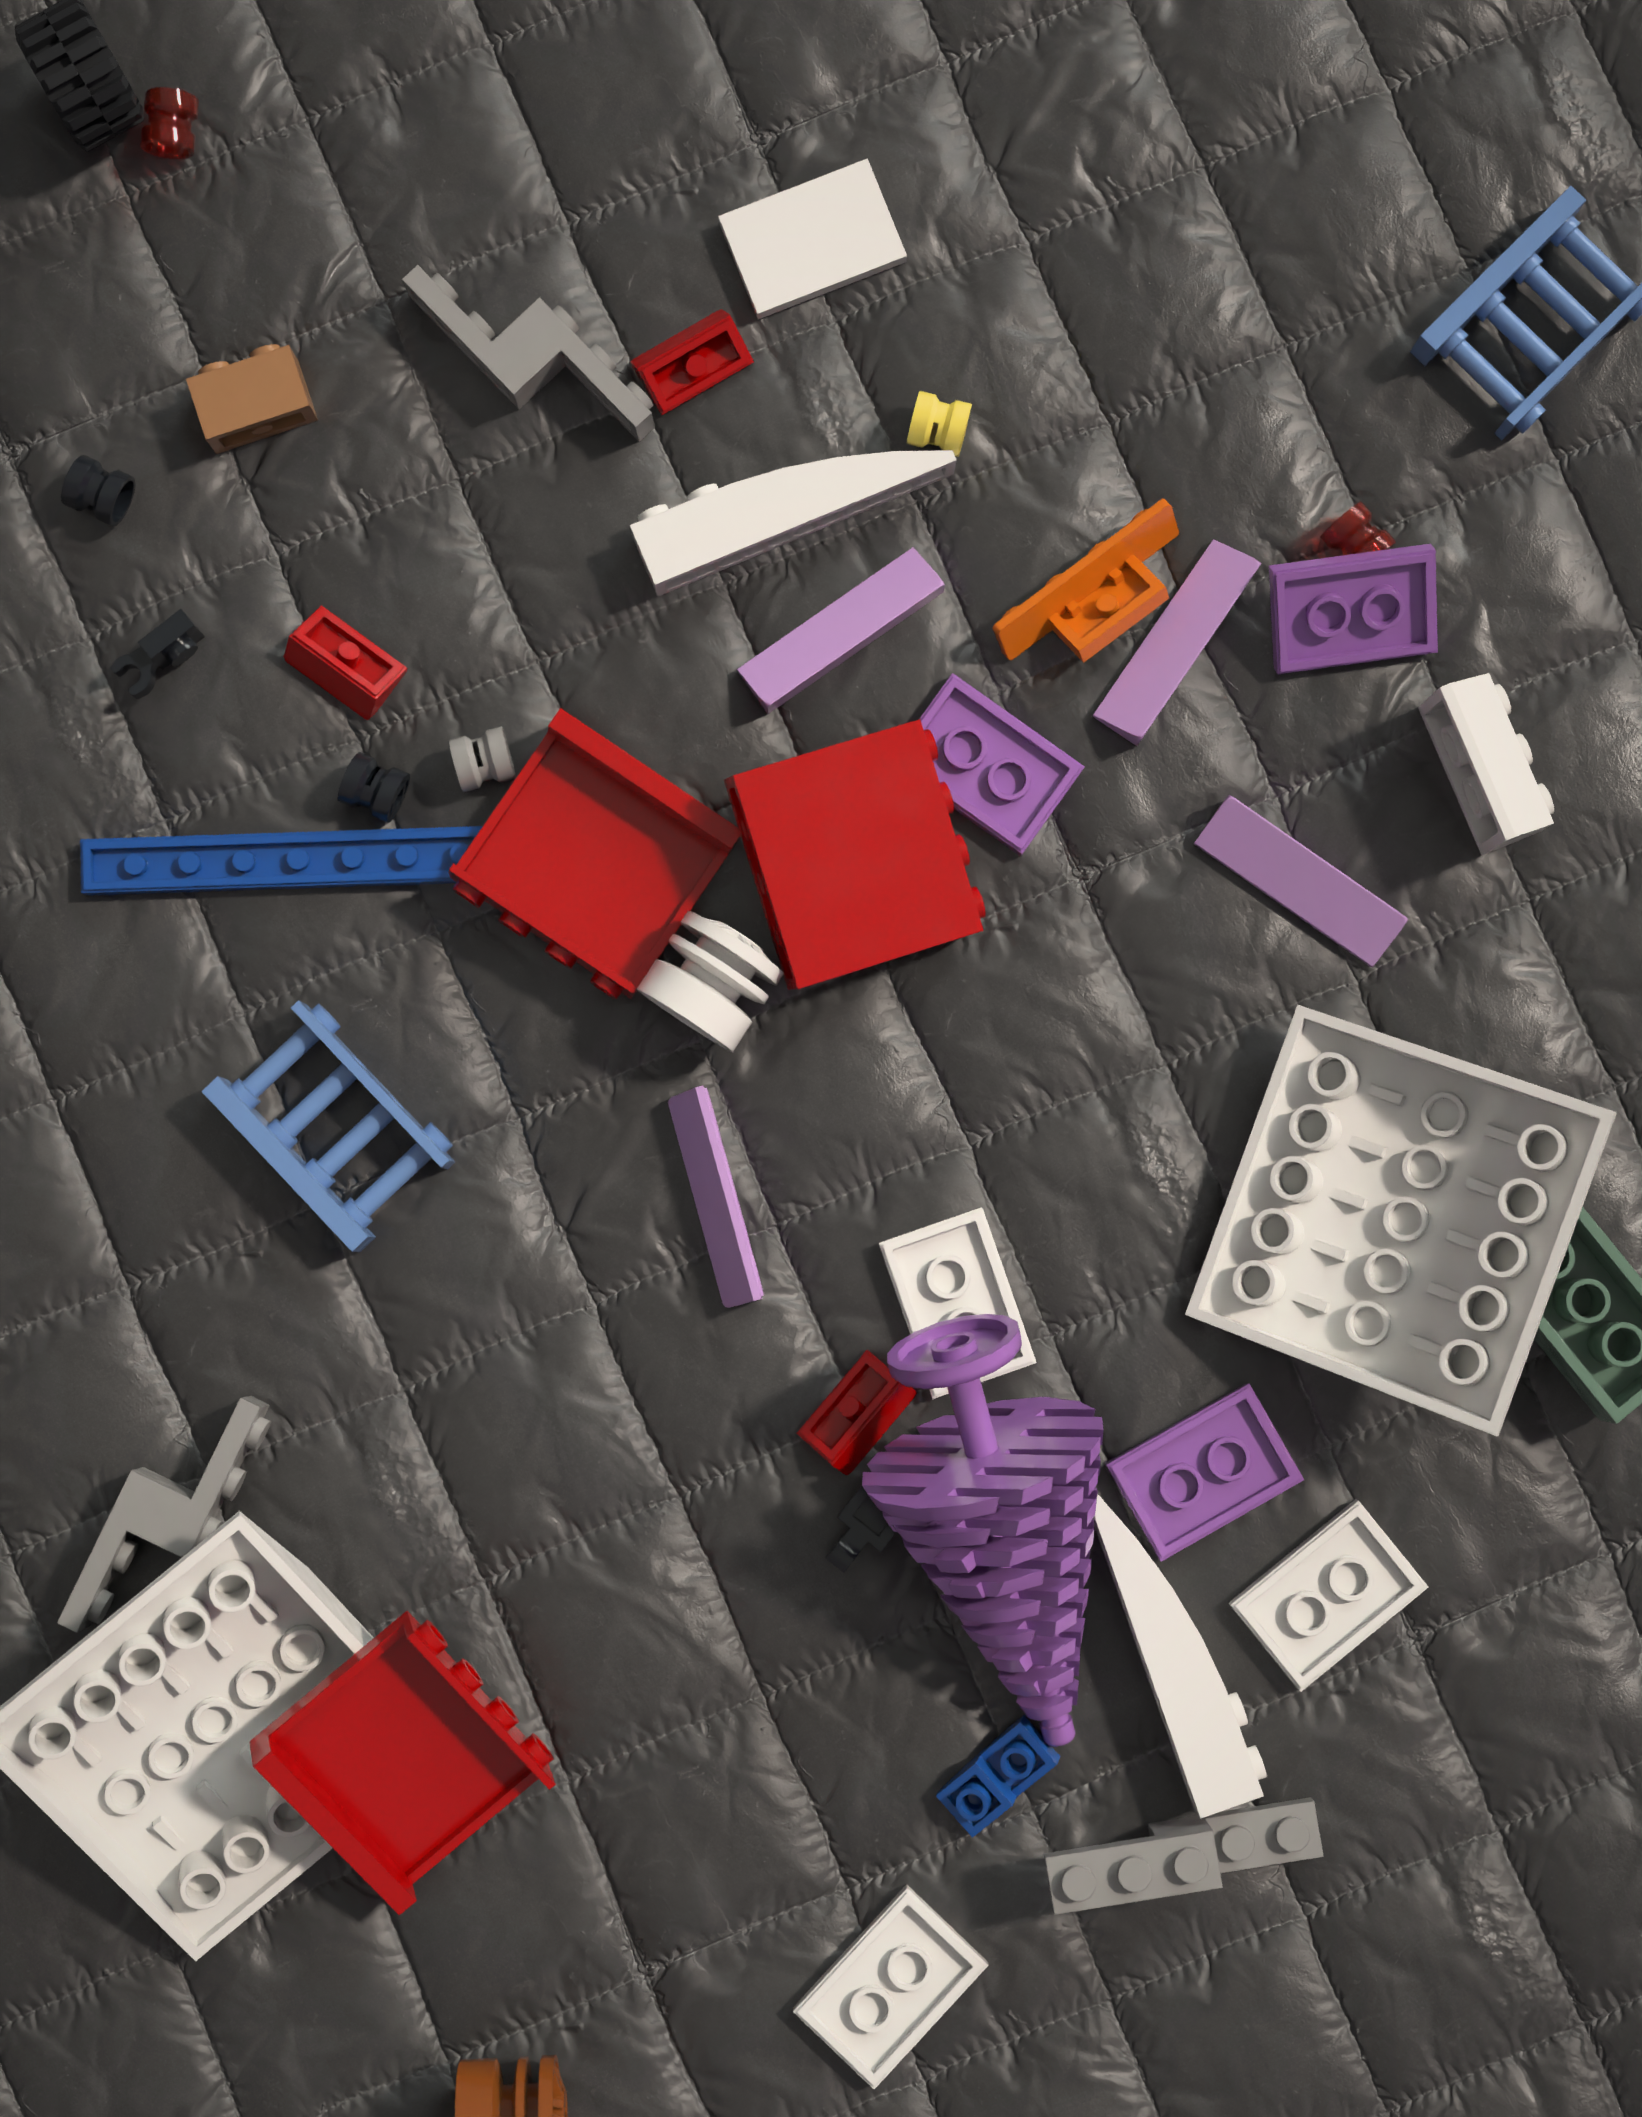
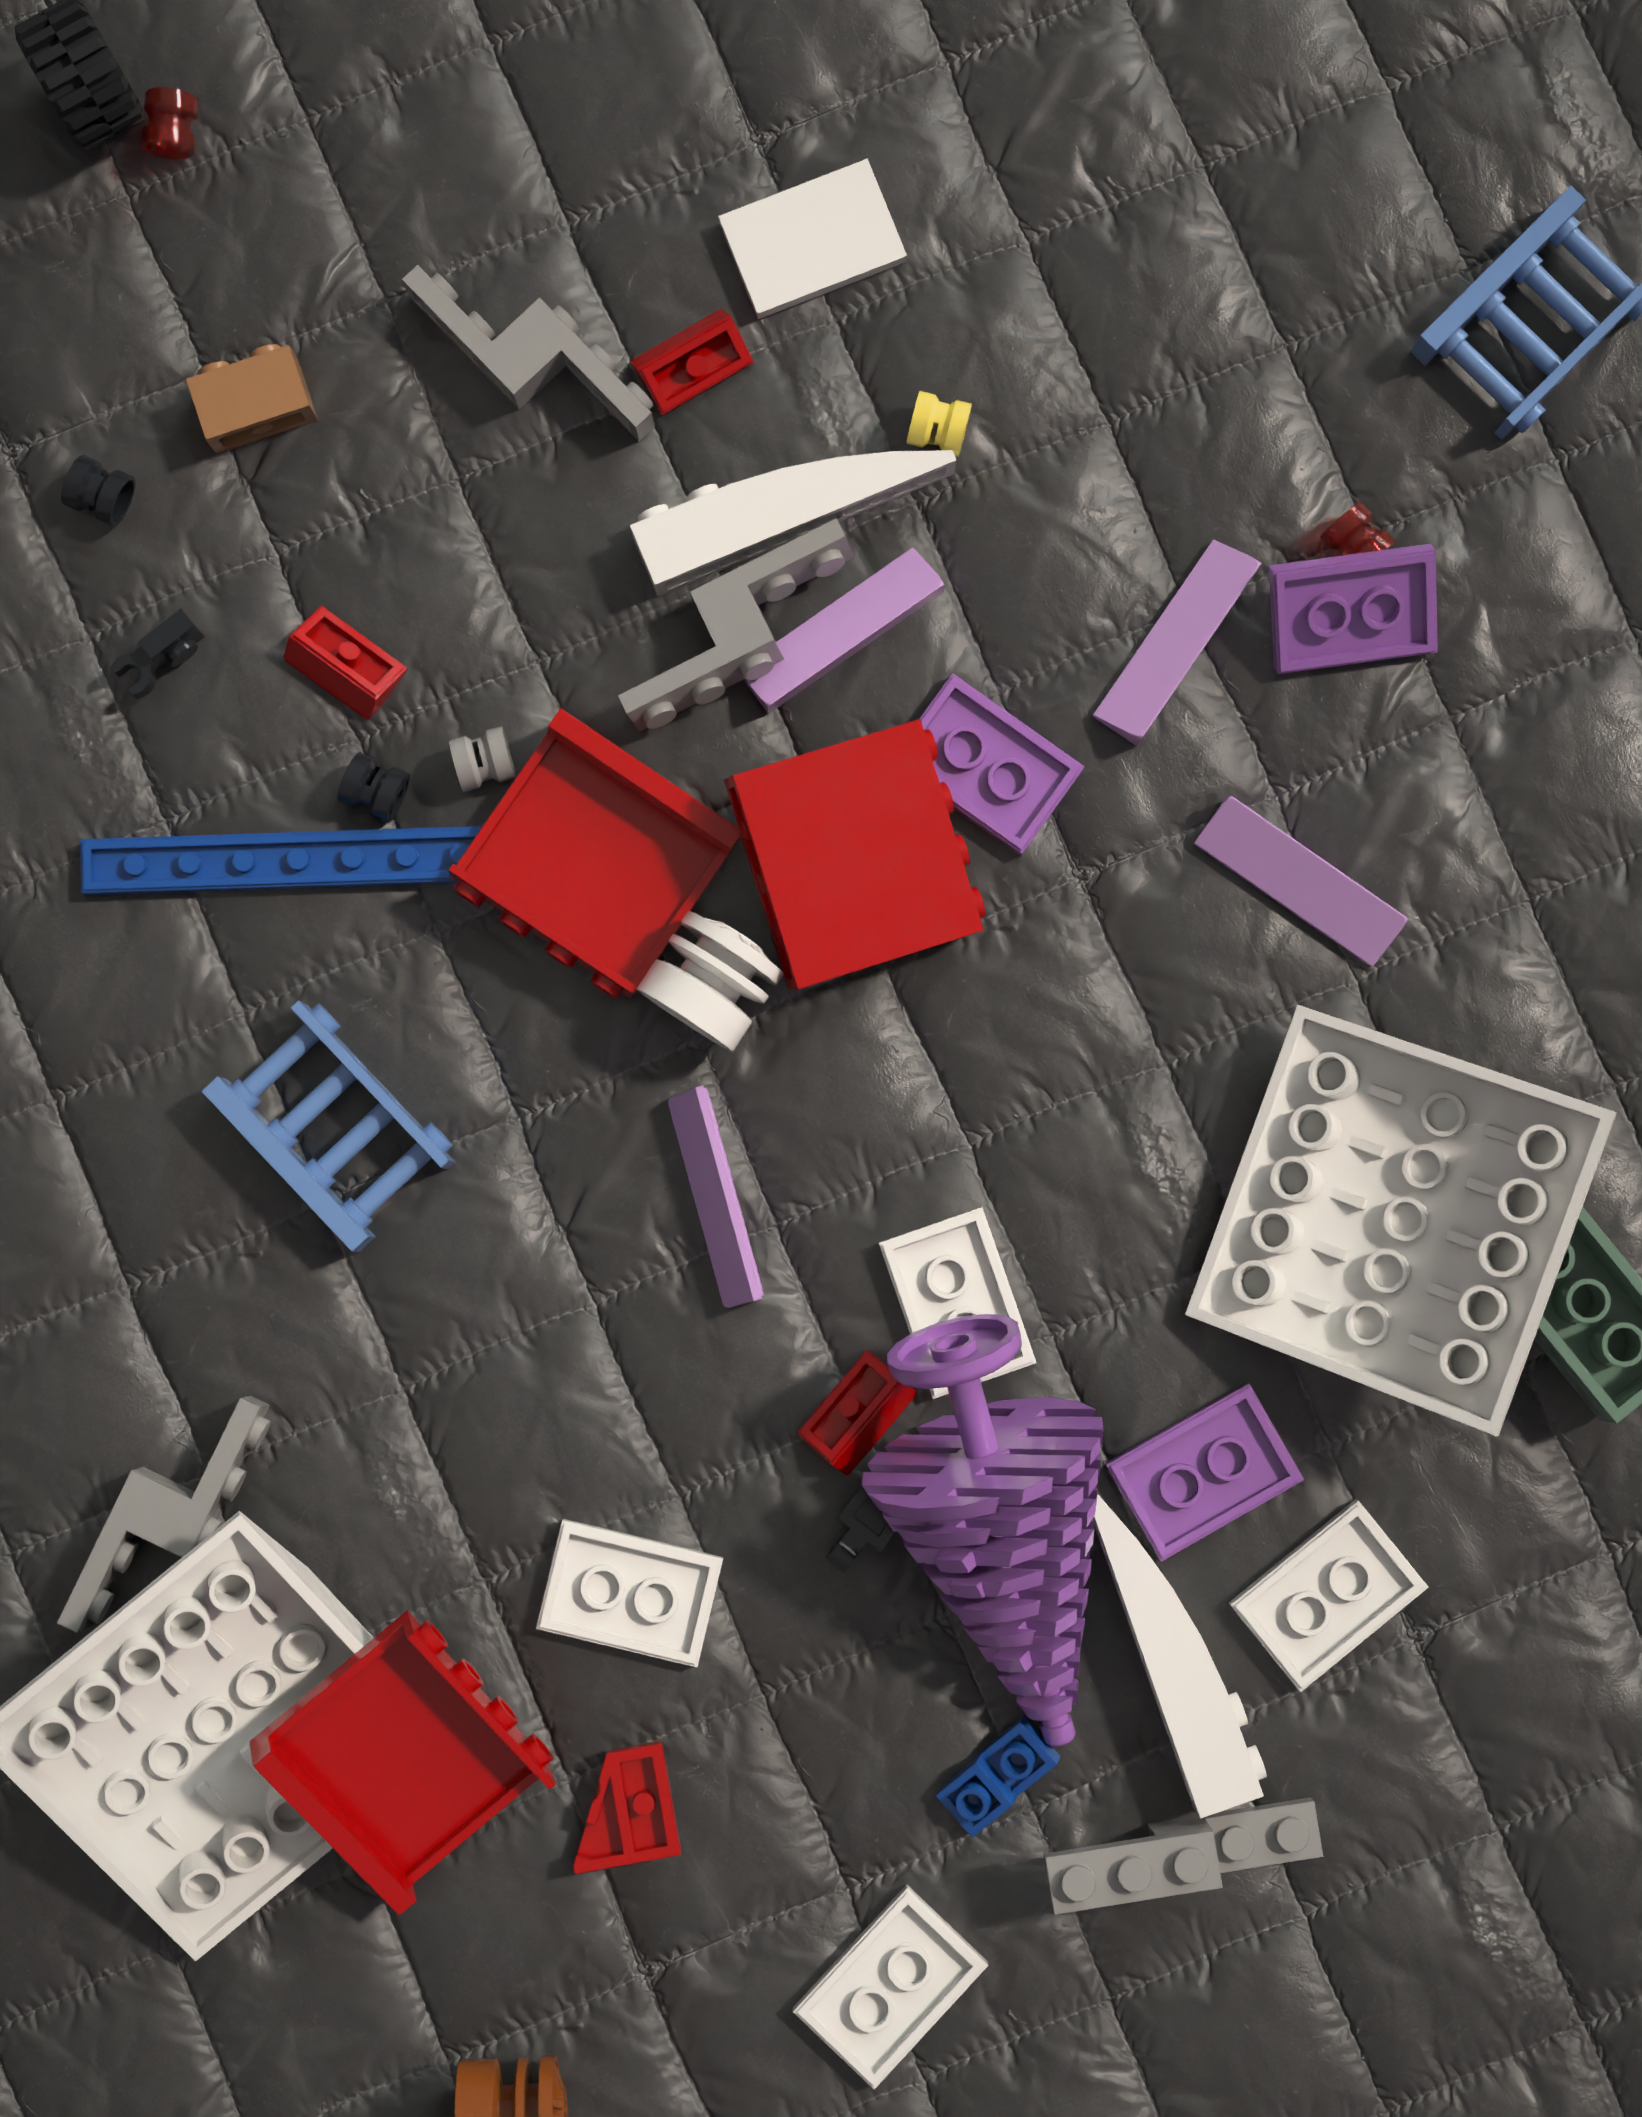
(629, 1593): none -> white tile
(630, 1812): none -> red wing
(737, 626): none -> light grey bracket
(1097, 594): orange bracket -> none
(1486, 762): white slope -> none

